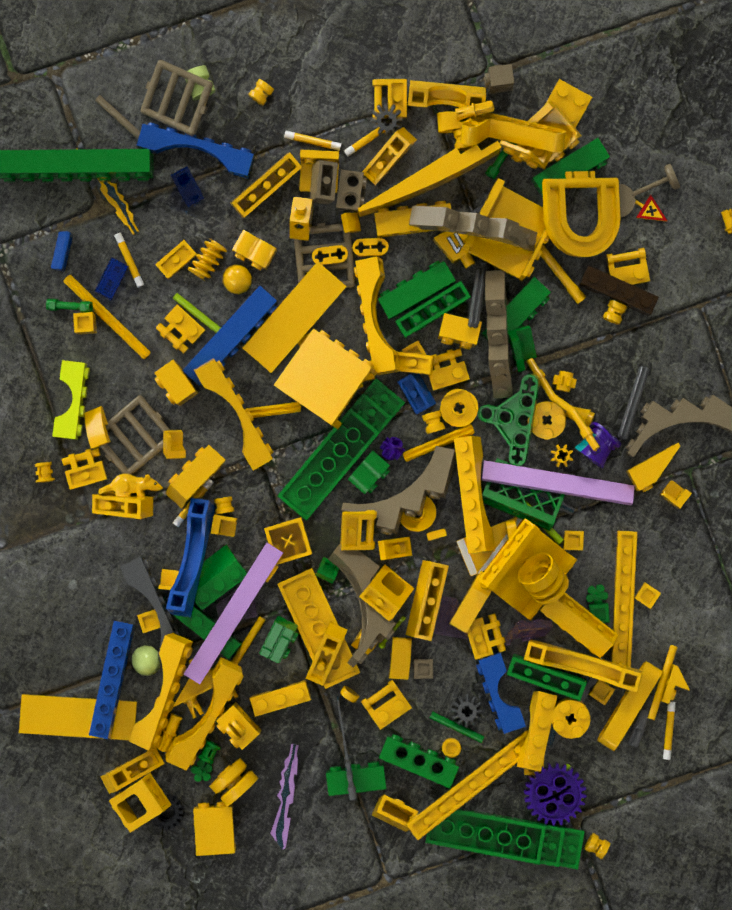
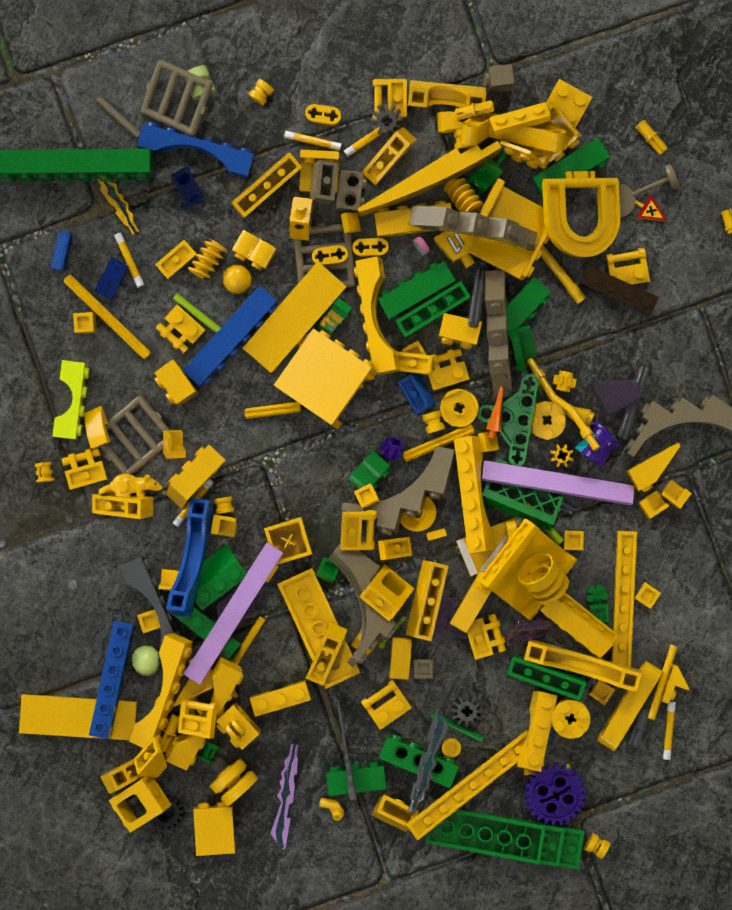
(55, 304): green bar -> none
(151, 759): none -> yellow slope
(195, 724): none -> yellow plate
(201, 771): green plant -> none
(253, 449): yellow arch -> none
(278, 640): green brick -> none
(323, 110): none -> yellow beam
(334, 807): none -> yellow arm
(335, 317): none -> green leg
(341, 449): green slope -> none
(349, 694): yellow tile -> none
(366, 496): none -> yellow tile
(421, 245): none -> bright pink tile
(427, 763): none -> dark grey sword
(463, 196): none -> yellow piece
(484, 177): none -> green slope
(487, 444): none -> yellow tile
(494, 423): none -> orange piece
(508, 716): blue arch -> none
(520, 119): none -> yellow plate
(614, 312): yellow wheel -> none
(617, 394): none -> clear purple wing
(651, 137): none -> yellow axle
(652, 504): none -> yellow panel

